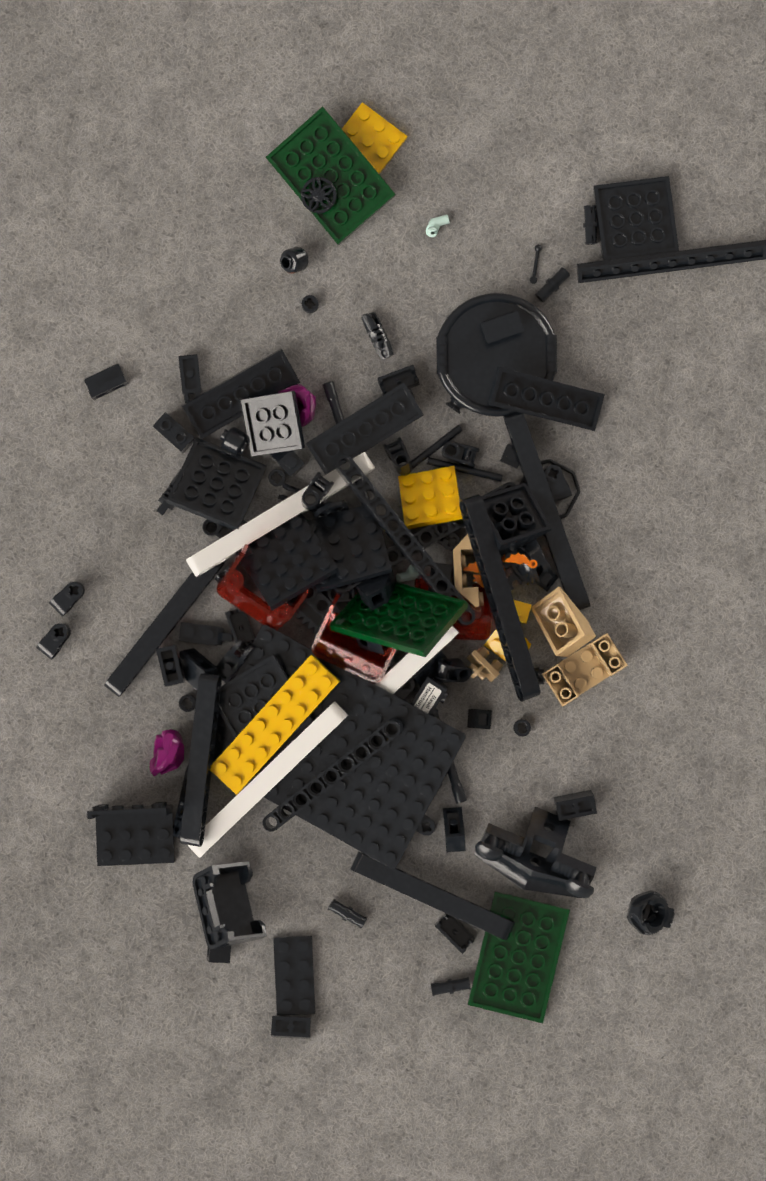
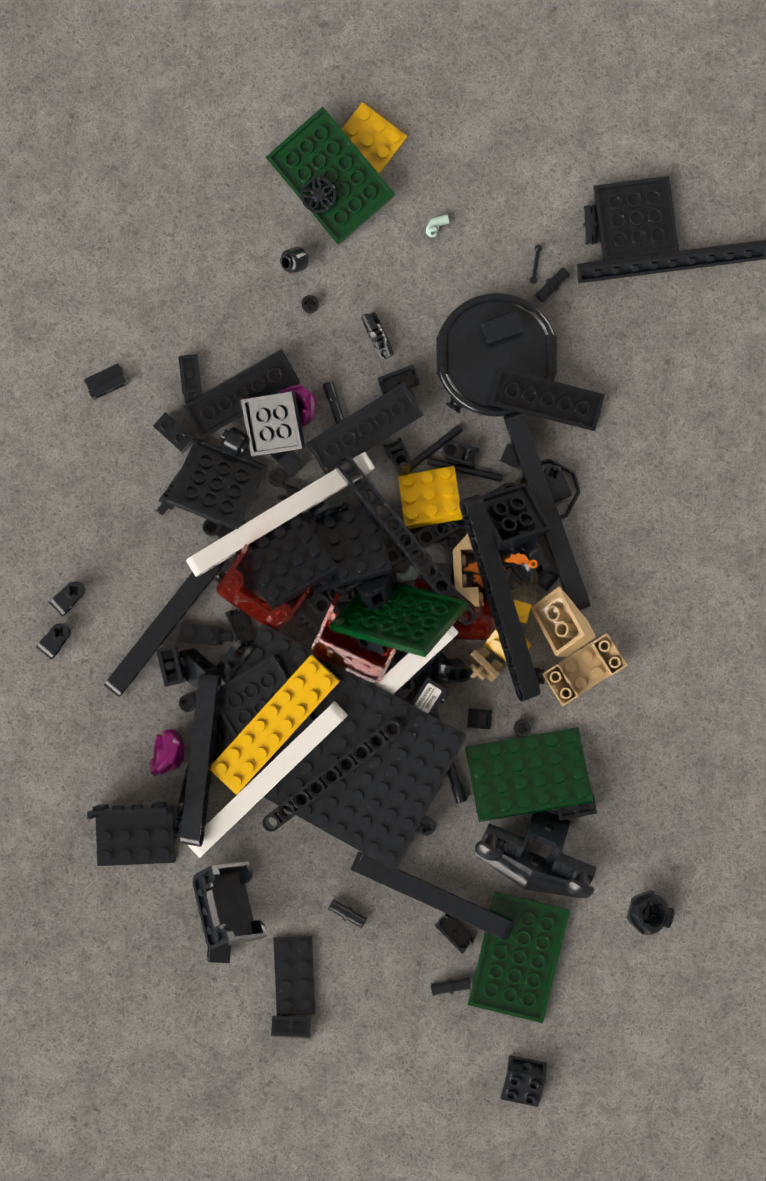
(318, 488): black piece -> none
(454, 829): black slope -> none
(524, 1081): none -> black bracket
(528, 774): none -> dark green plate

